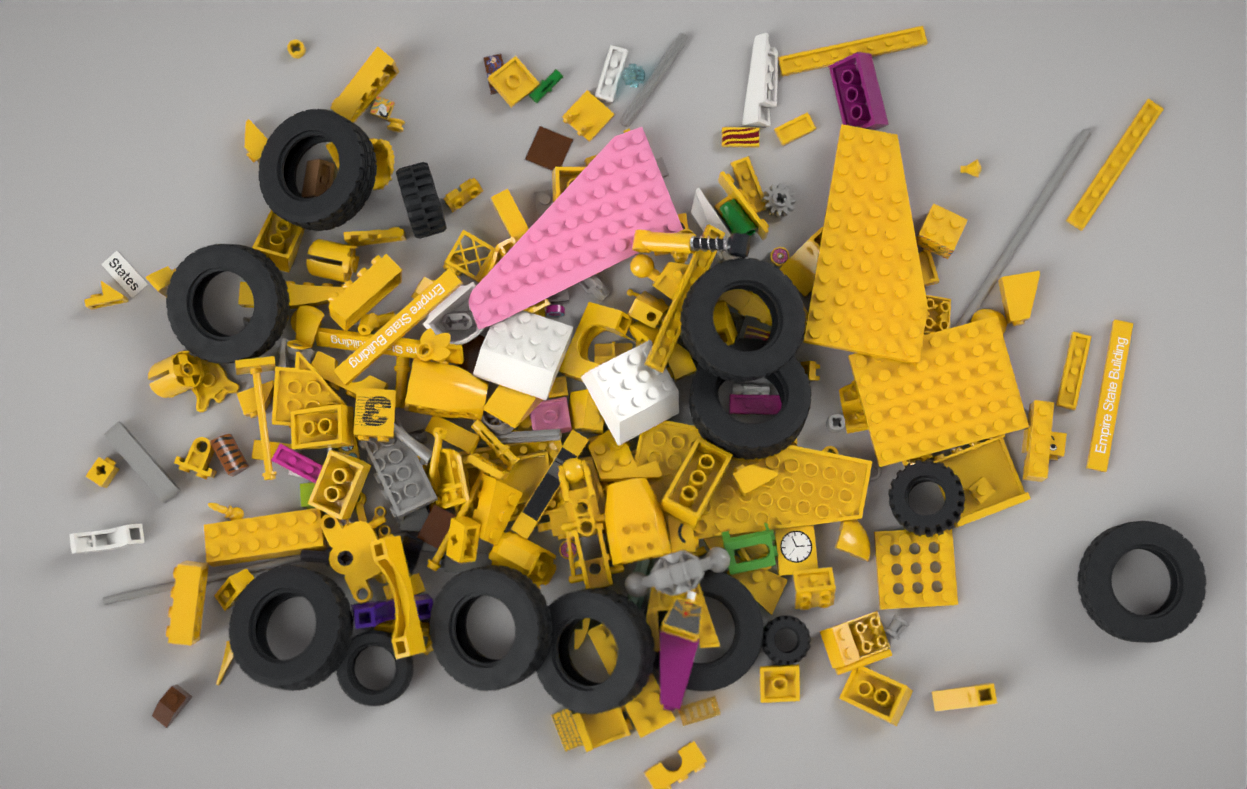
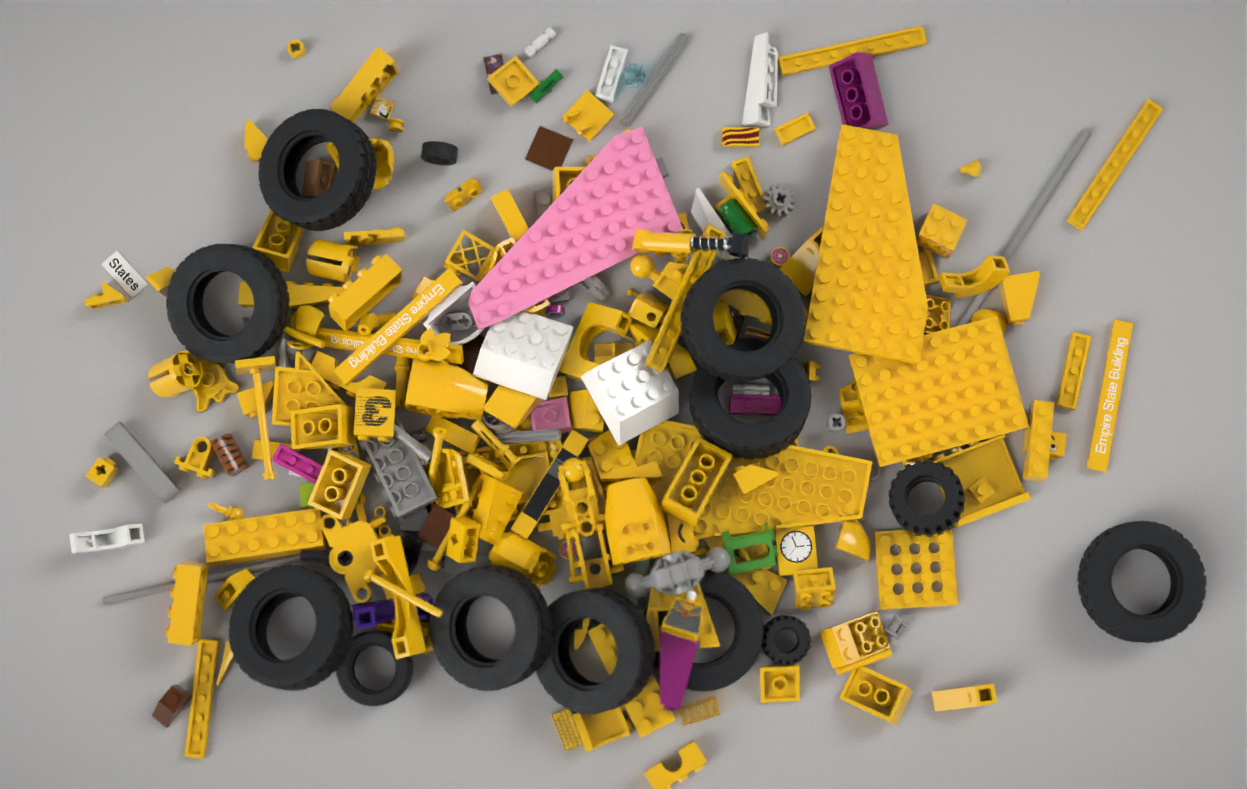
(202, 698): none -> yellow tile
(304, 337): none -> yellow bar
(371, 576): none -> yellow bar
(421, 200): black tyre -> none
(439, 153): none -> black tyre
(540, 42): none -> white axle
(977, 281): none -> yellow arch

